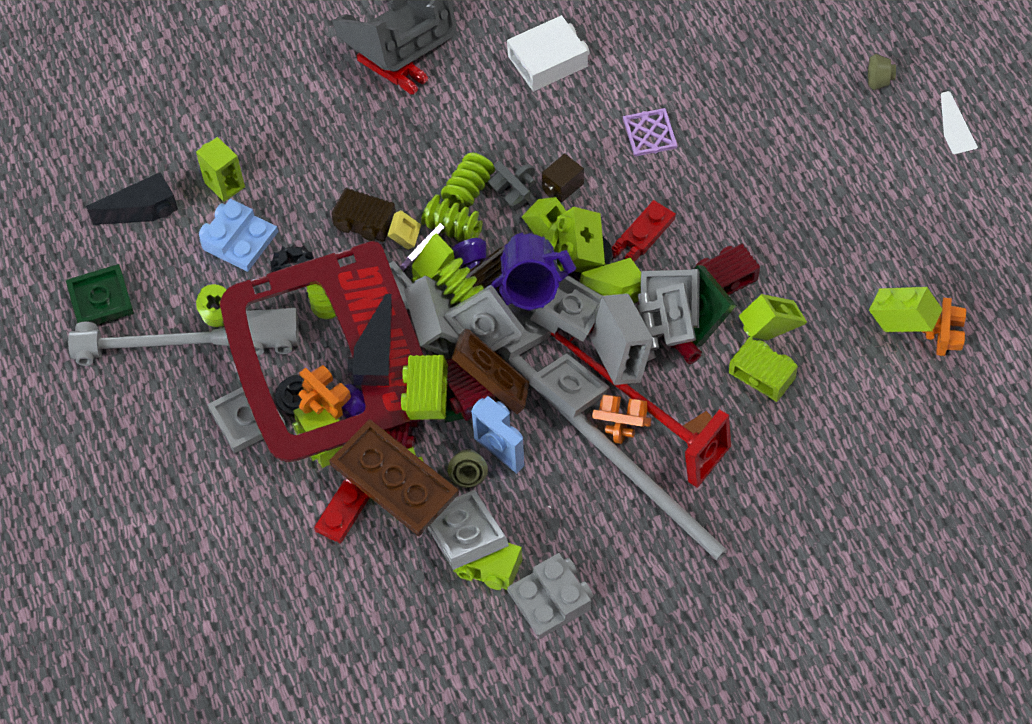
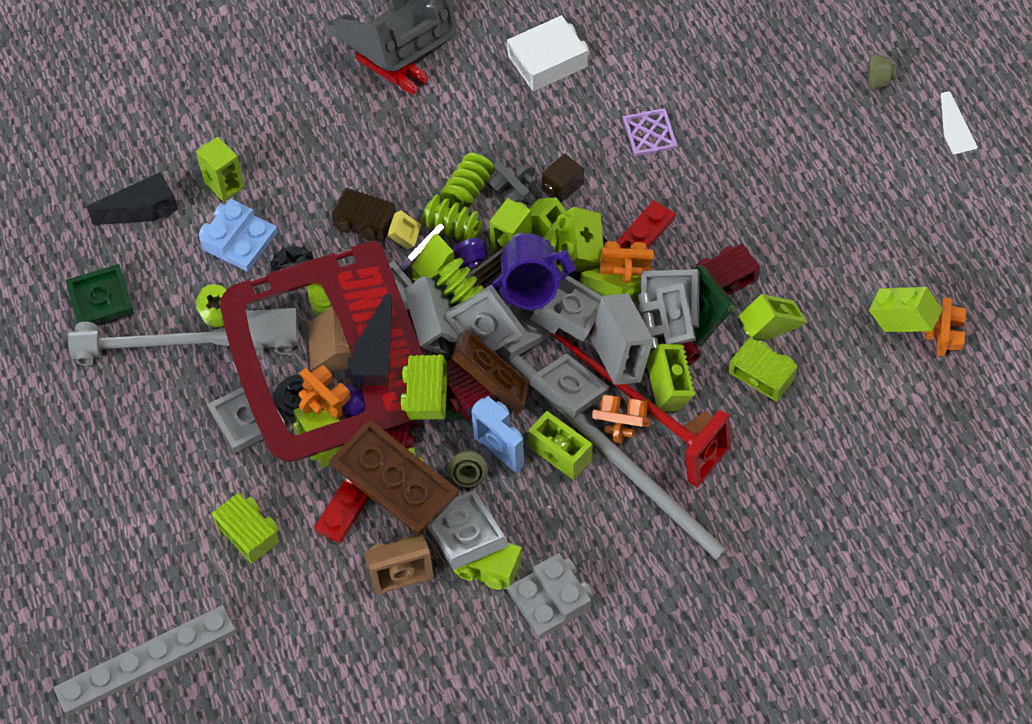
(144, 660): none -> light grey plate
(246, 527): none -> lime brick
(327, 343): none -> medium nougat slope
(399, 564): none -> medium nougat slope
(508, 221): none -> lime brick
(560, 445): none -> lime brick
(625, 261): none -> orange hips
(670, 377): none -> lime brick

